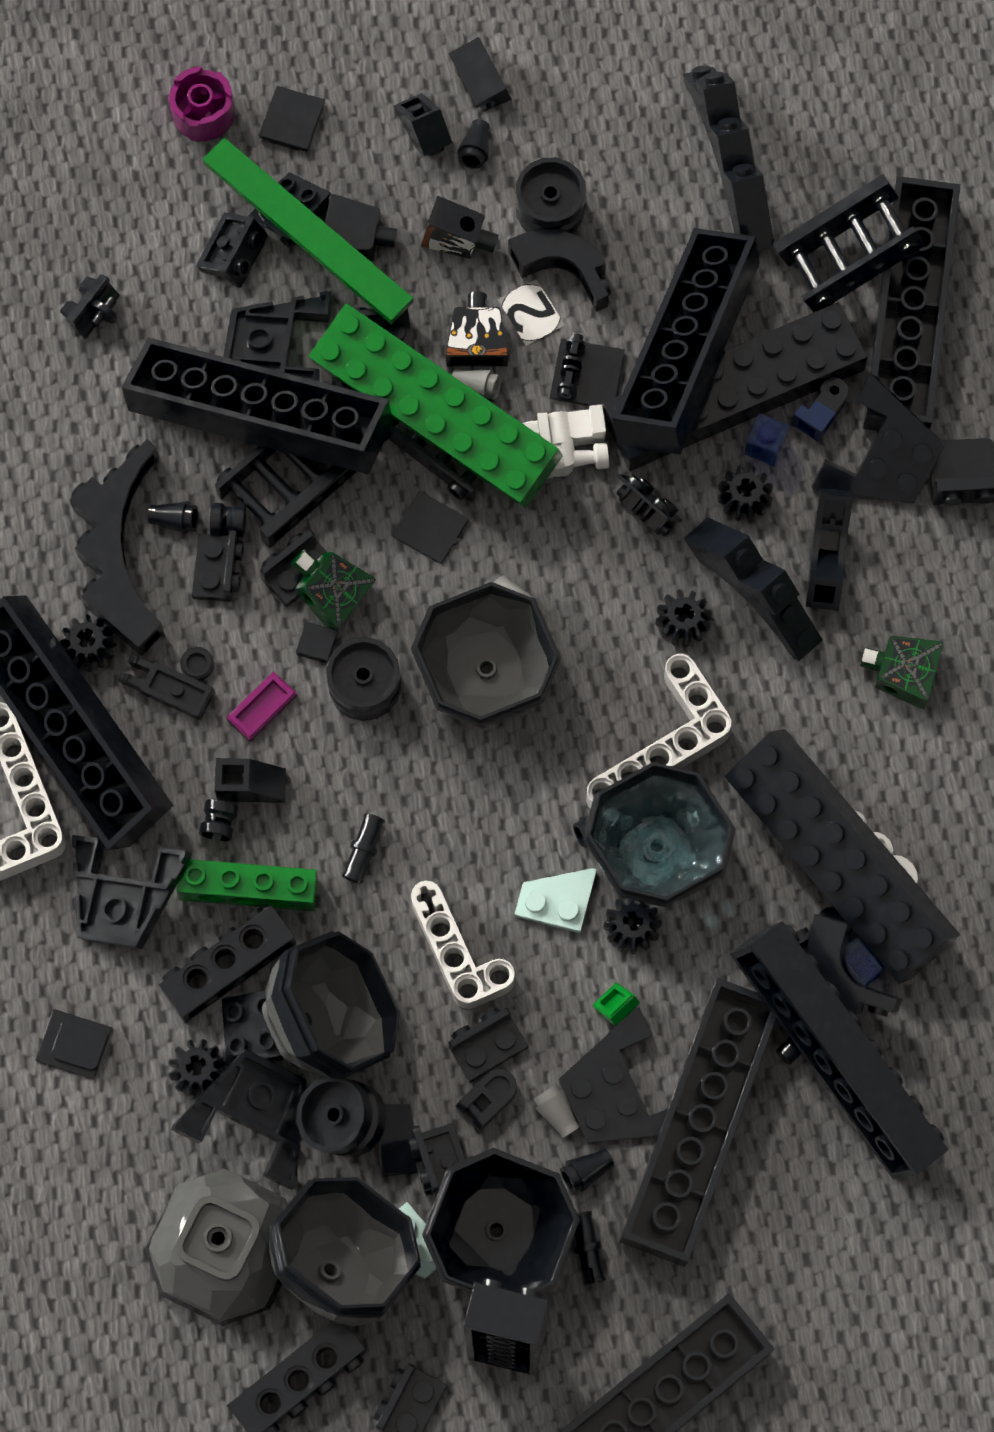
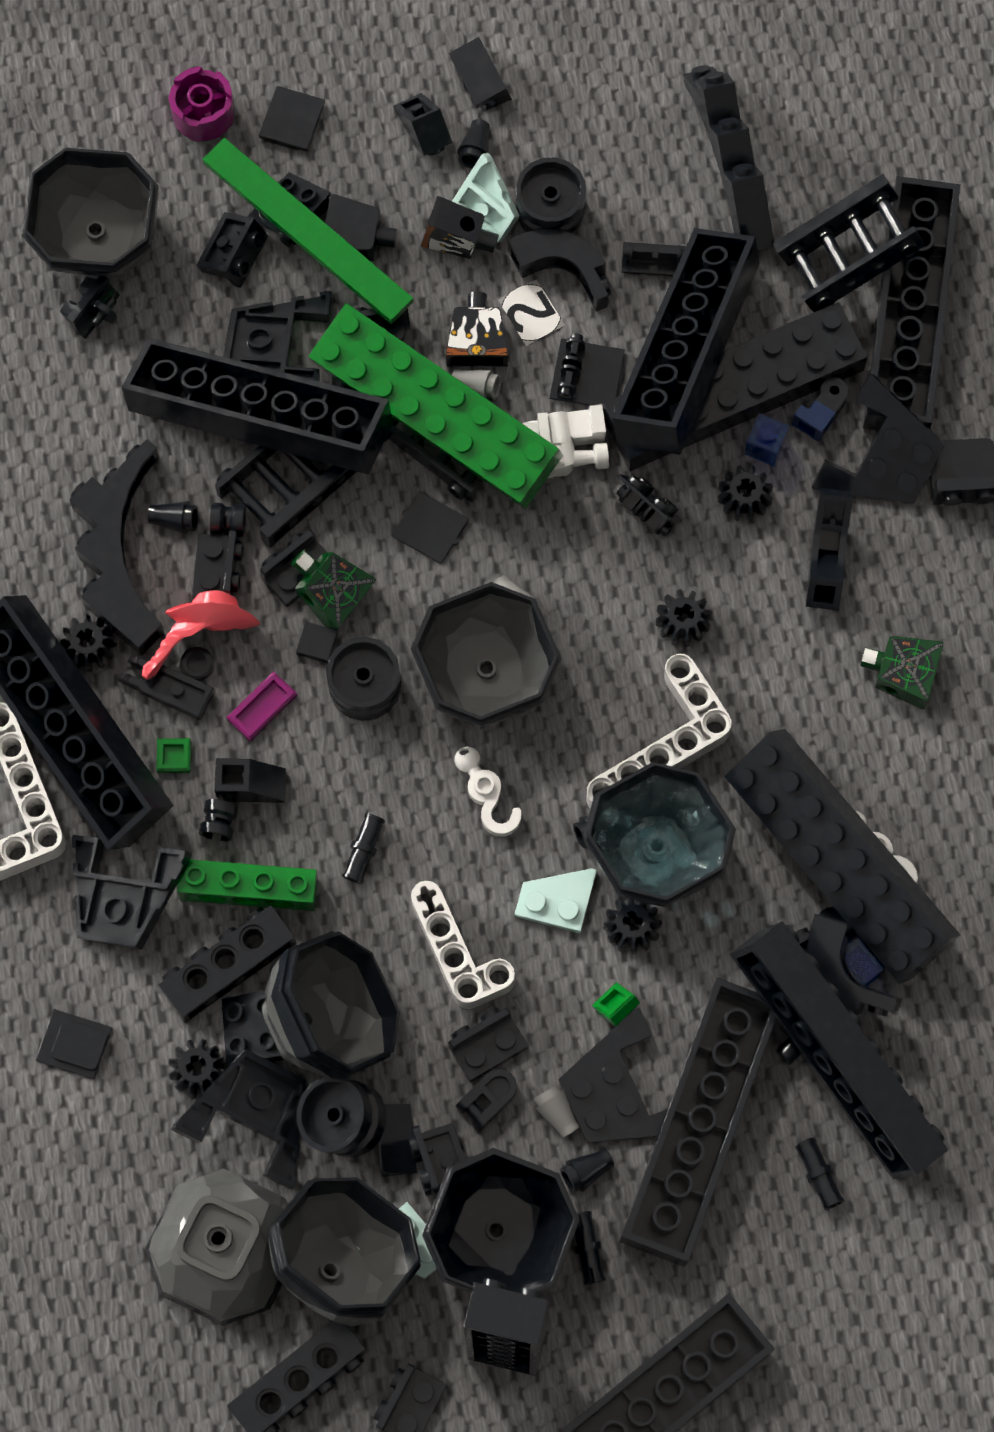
(89, 192): none -> dark grey rock
(173, 755): none -> green tile
(208, 610): none -> coral hat
(485, 790): none -> white piece
(488, 195): none -> light aqua wing
(651, 258): none -> black hinge
(757, 581): black arch -> none
(819, 1173): none -> black pin

